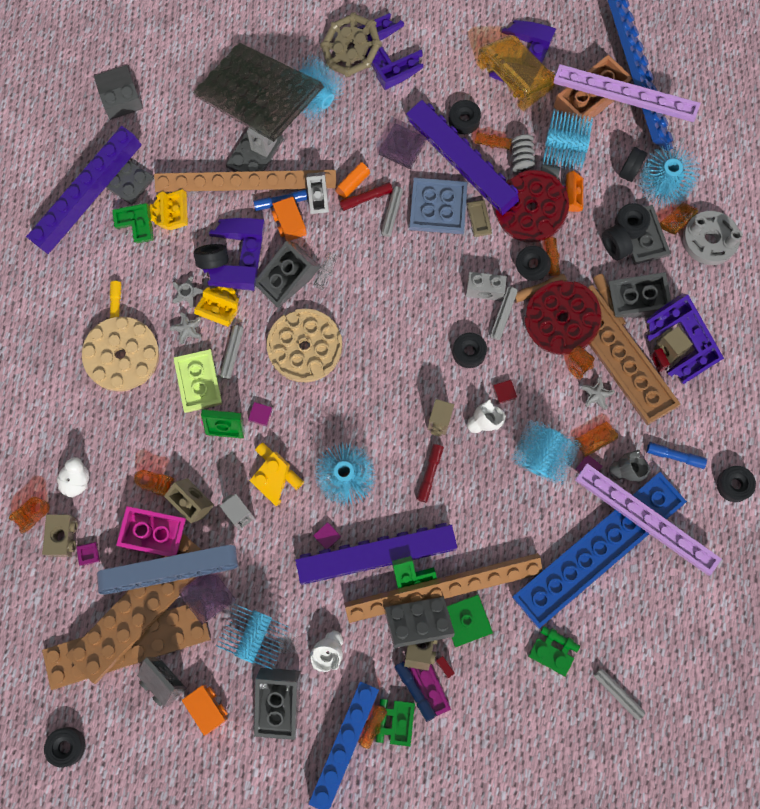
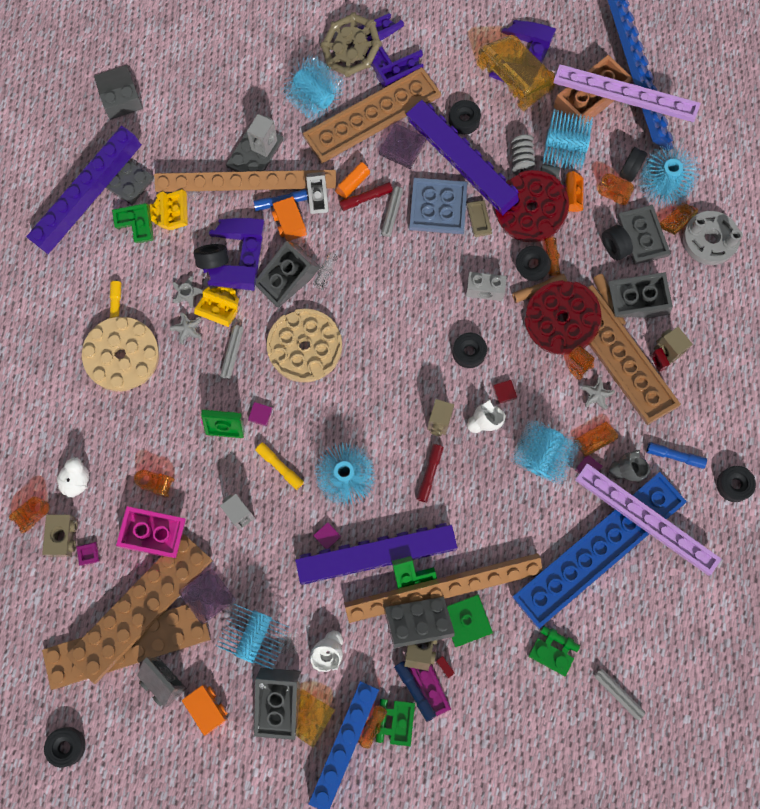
(167, 569): sand blue beam -> none
(189, 500): dark tan brick -> none
(197, 381): yellowish green plate -> none
(258, 91): clear smoke plate -> none
(271, 477): yellow wing -> none
(312, 718): none -> clear yellow slope
(370, 115): none -> medium nougat plate
(493, 141): clear orange pin -> none
(503, 313): light grey axle -> none
(616, 189): none -> clear orange piece
(635, 211): black tyre -> none
(706, 351): dark purple wedge -> none

